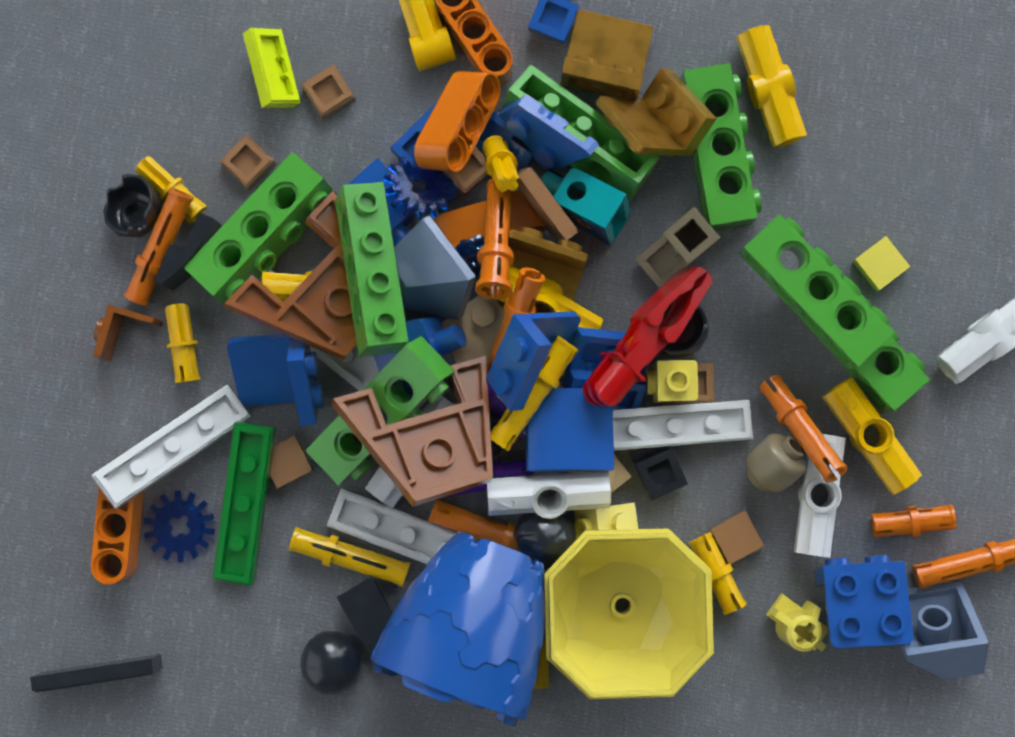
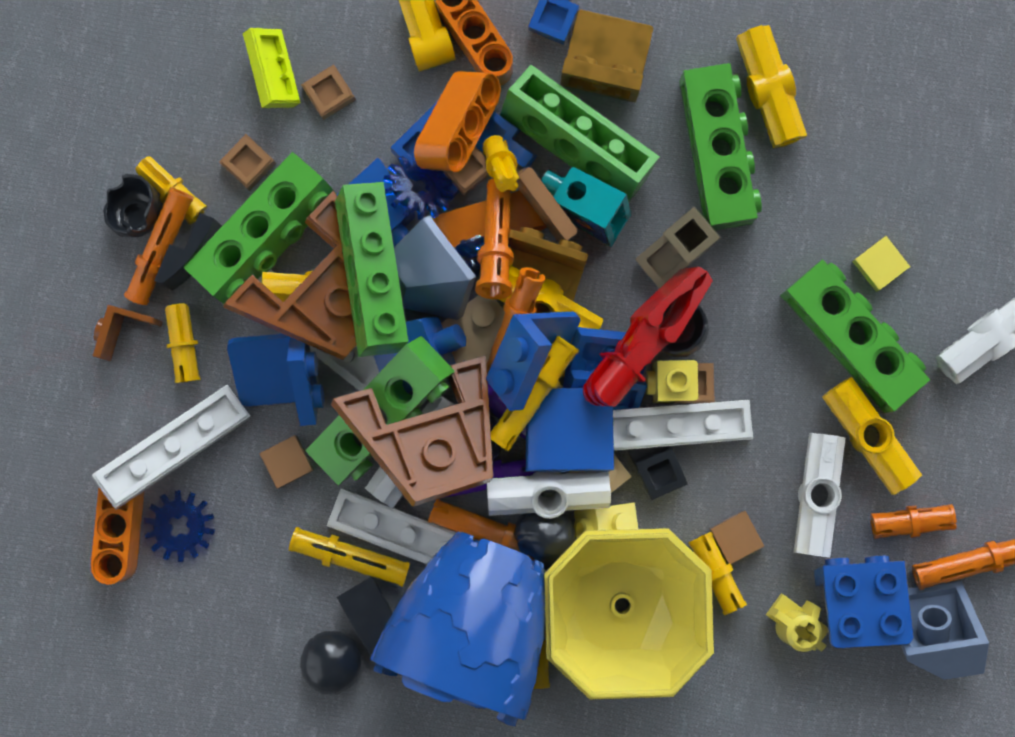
(96, 673): black tile -> none
(244, 503): green tile -> none
(545, 133): blue wing -> none
(662, 122): pearl gold bracket -> none
(776, 463): dark tan head -> none
(792, 286): bright green brick -> none
(792, 413): orange pin -> none

